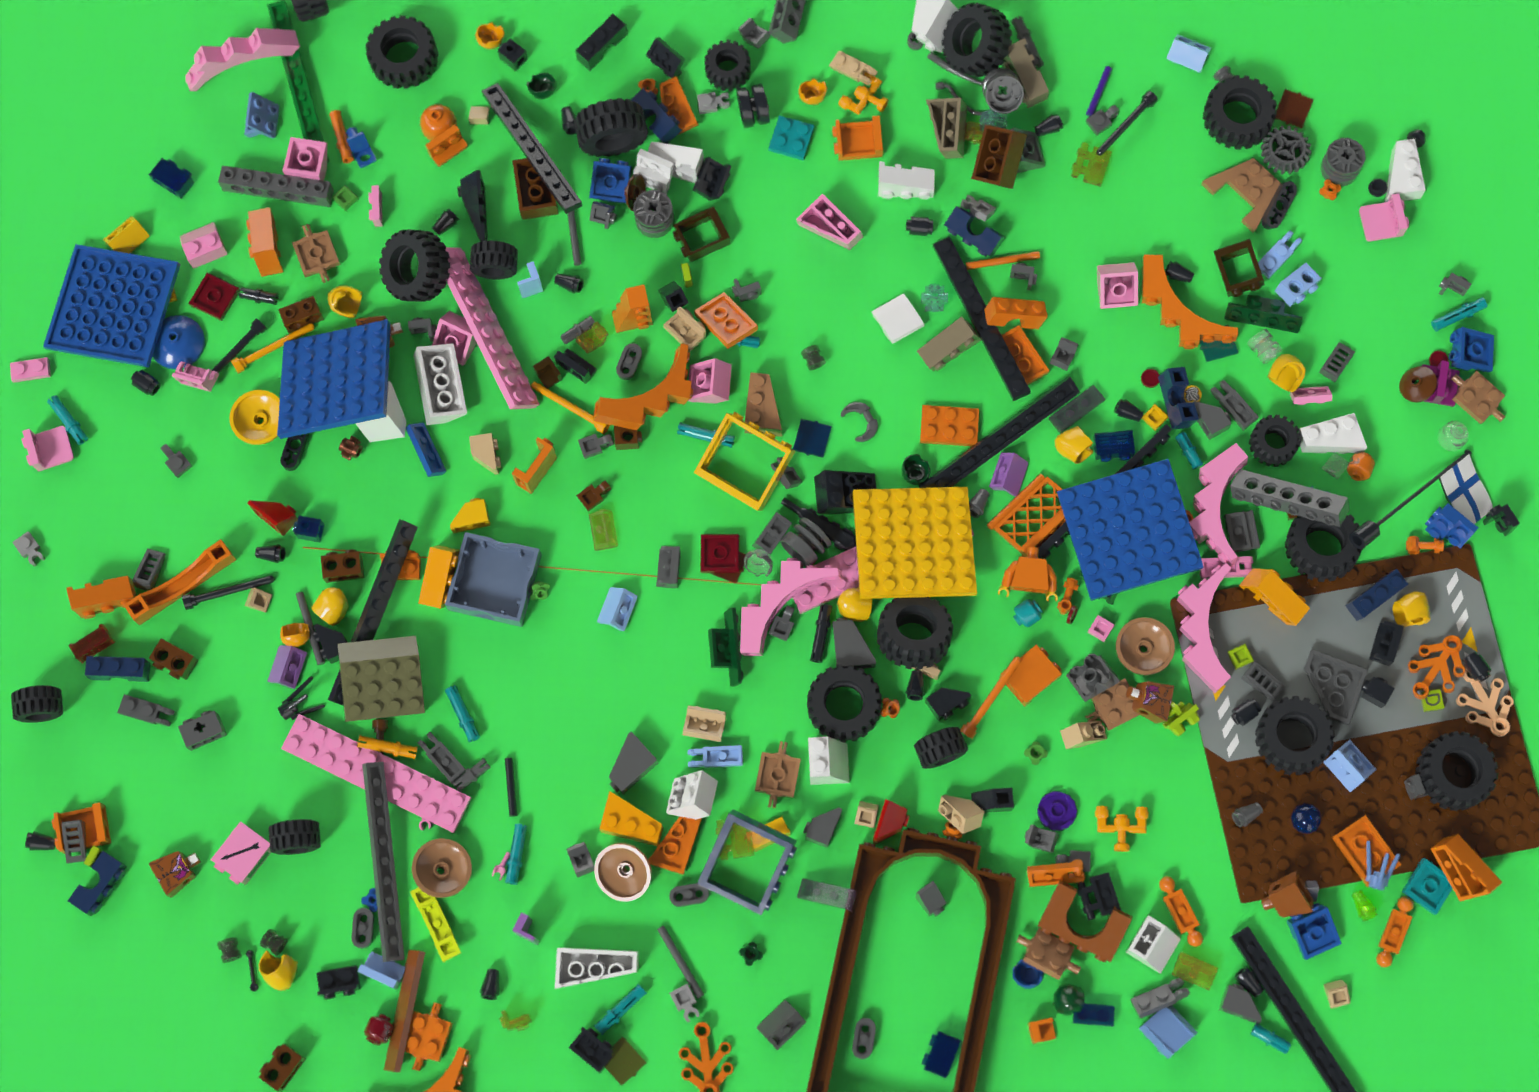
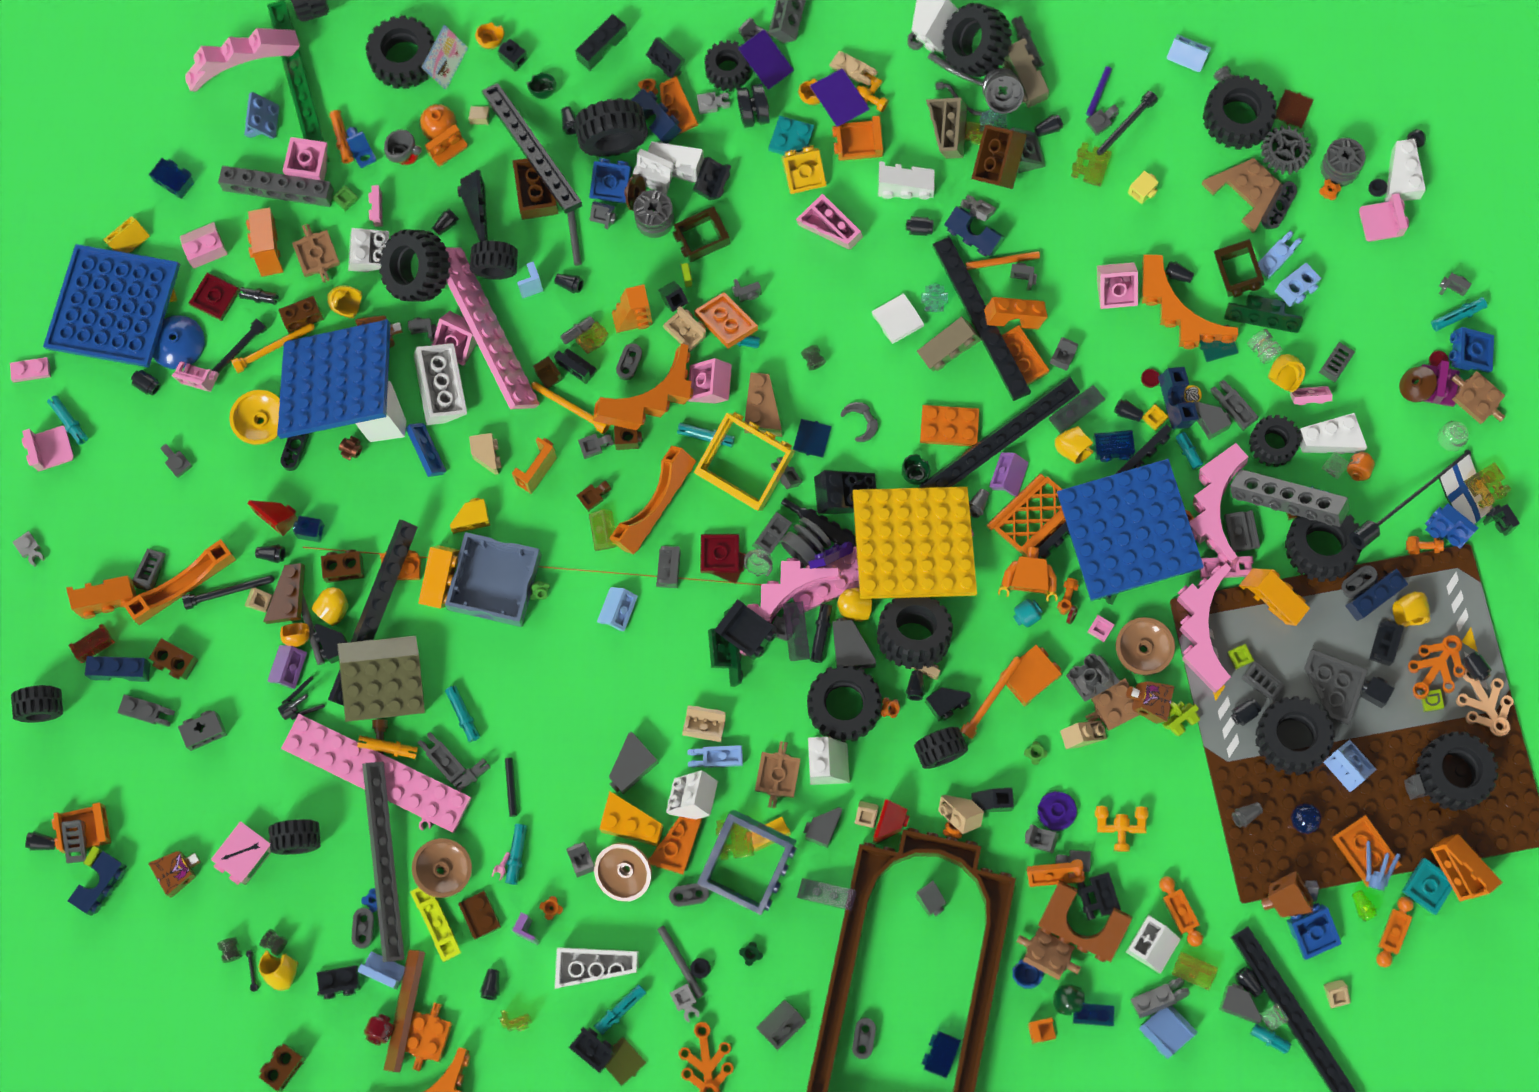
(288, 595): none -> reddish brown wing
(366, 249): none -> white slope
(401, 147): none -> dark grey piece
(444, 57): none -> sticker
(479, 915): none -> reddish brown plate
(556, 908): none -> orange plate
(674, 469): none -> orange arch
(700, 968): none -> black plate
(746, 630): none -> black panel
(766, 59): none -> dark purple sticker
(796, 631): none -> tile
(803, 169): none -> yellow plate
(831, 555): none -> dark purple plate
(839, 97): none -> dark purple sticker
(1144, 187): none -> light yellow brick
(1274, 1017): none -> clear plate
(1359, 582): none -> dark grey plate
(1484, 480): none -> clear yellow plate

